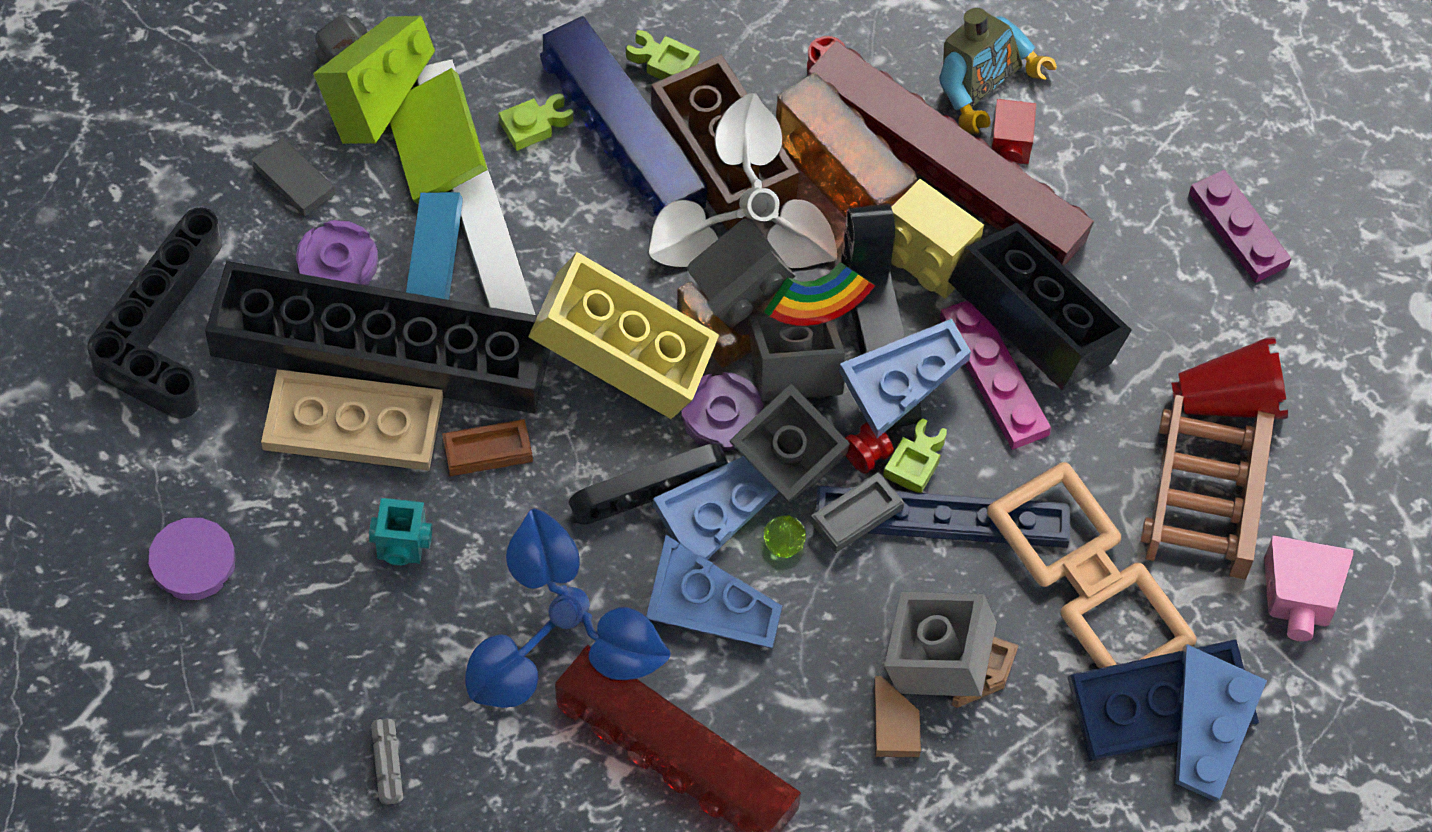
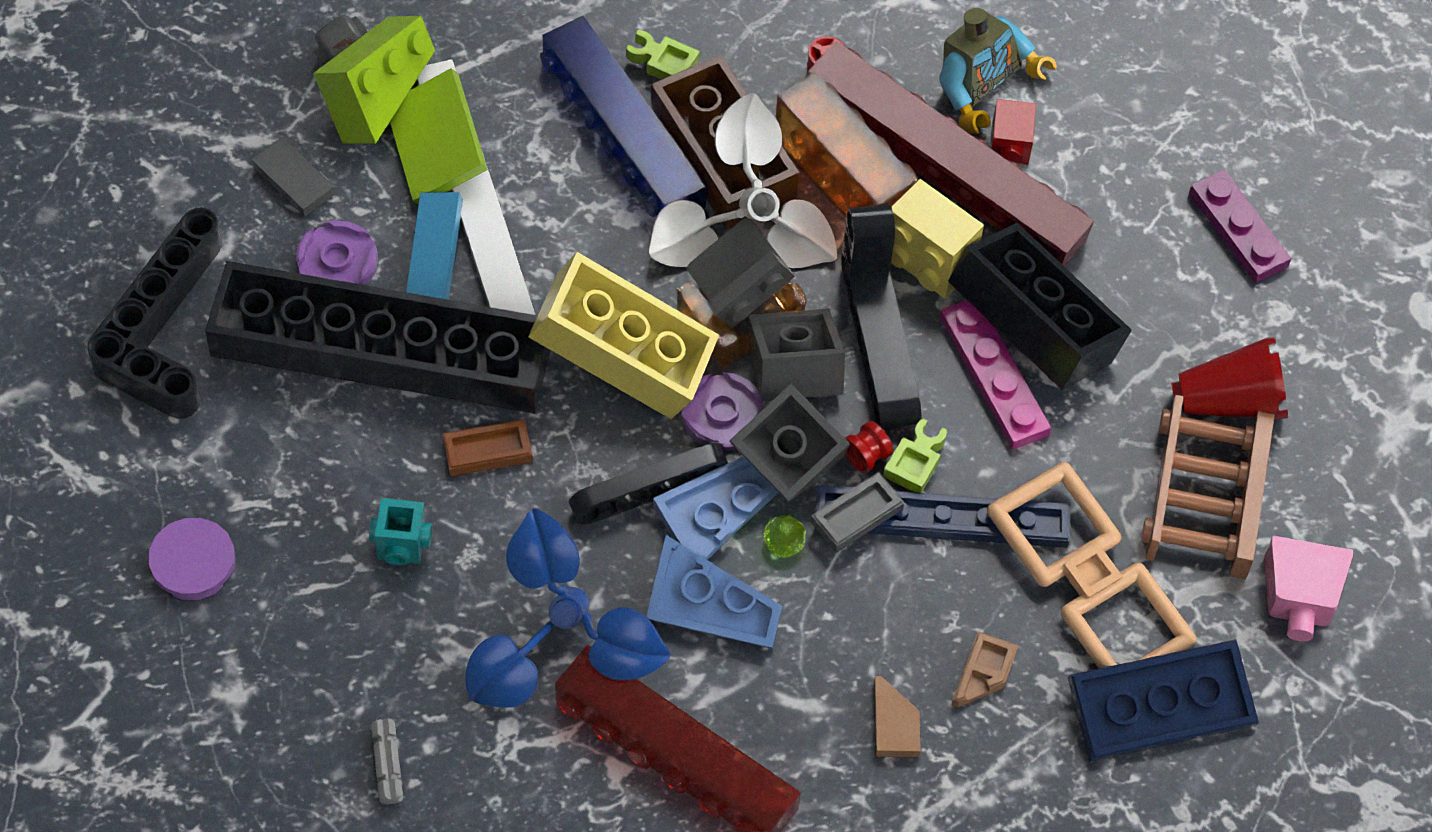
(352, 420): tan plate -> none
(530, 124): lime plate -> none
(820, 299): tile -> none
(903, 373): medium blue wing -> none
(940, 644): light grey brick -> none
(1214, 720): medium blue wing -> none

